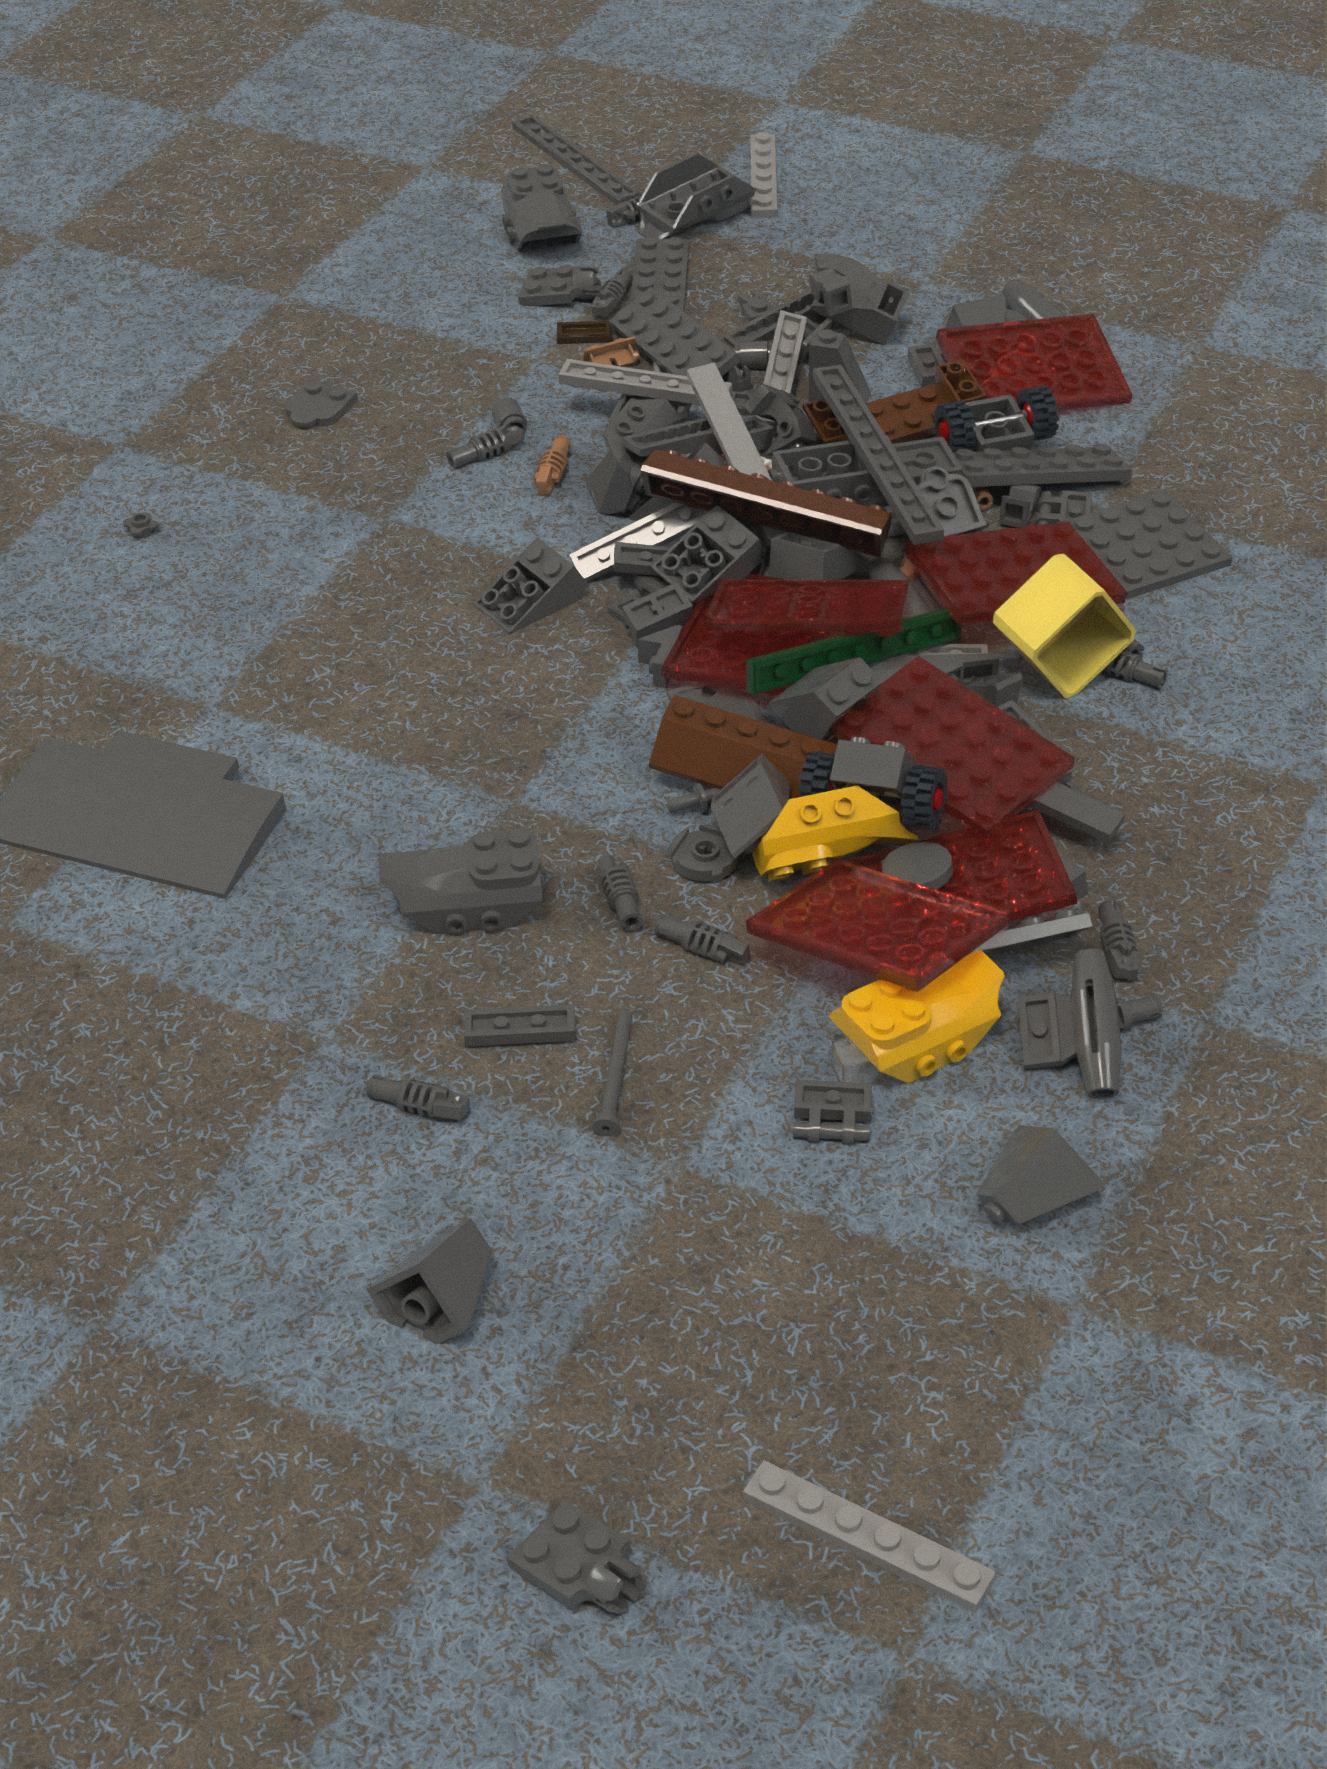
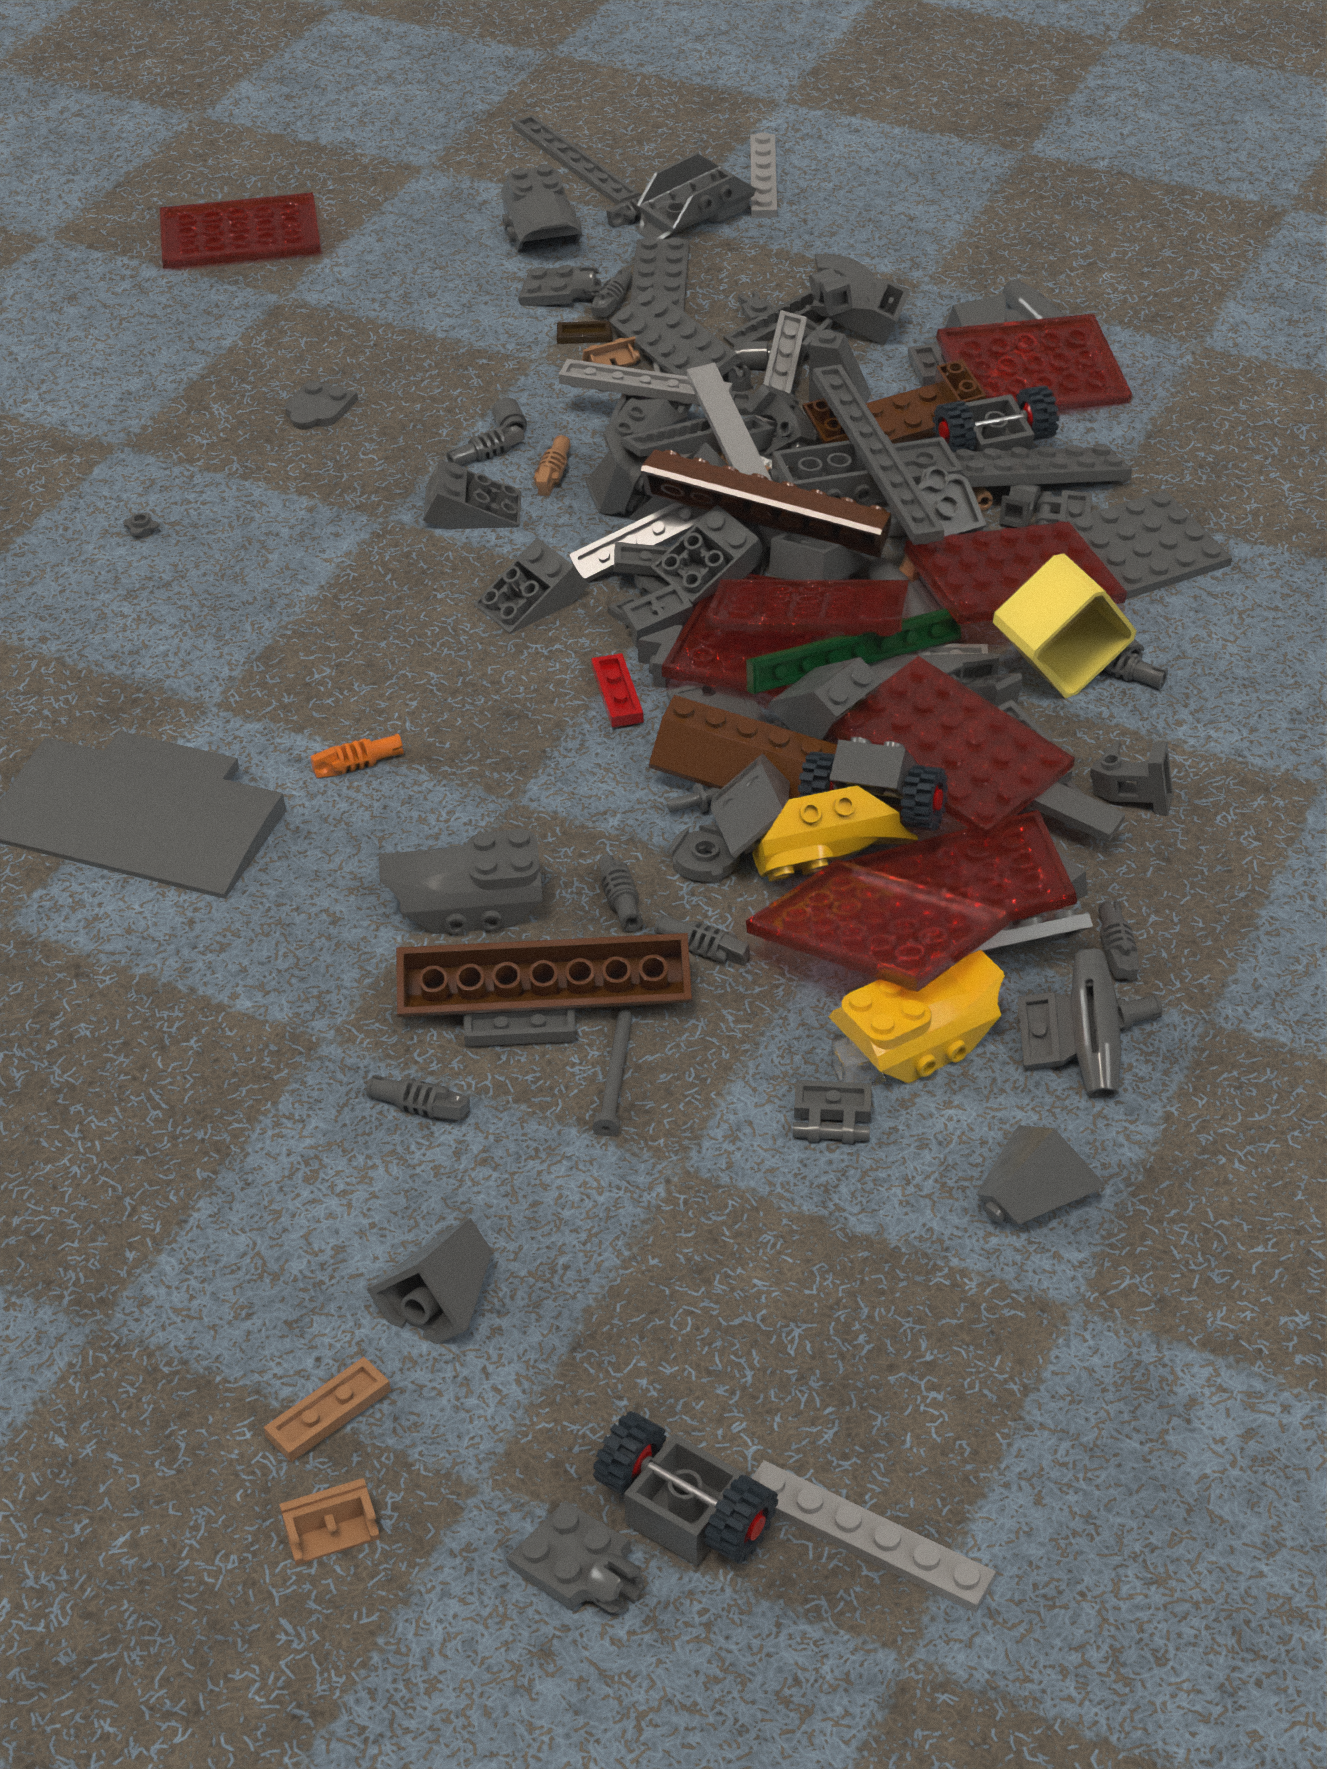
(239, 230): none -> clear red plate
(327, 1409): none -> medium nougat plate
(329, 1521): none -> medium nougat hinge
(354, 754): none -> orange hinge
(469, 500): none -> dark grey slope
(543, 975): none -> reddish brown slope
(617, 690): none -> red plate
(683, 1492): none -> brick
(920, 863): dark grey tile -> none
(1152, 778): none -> dark grey tile

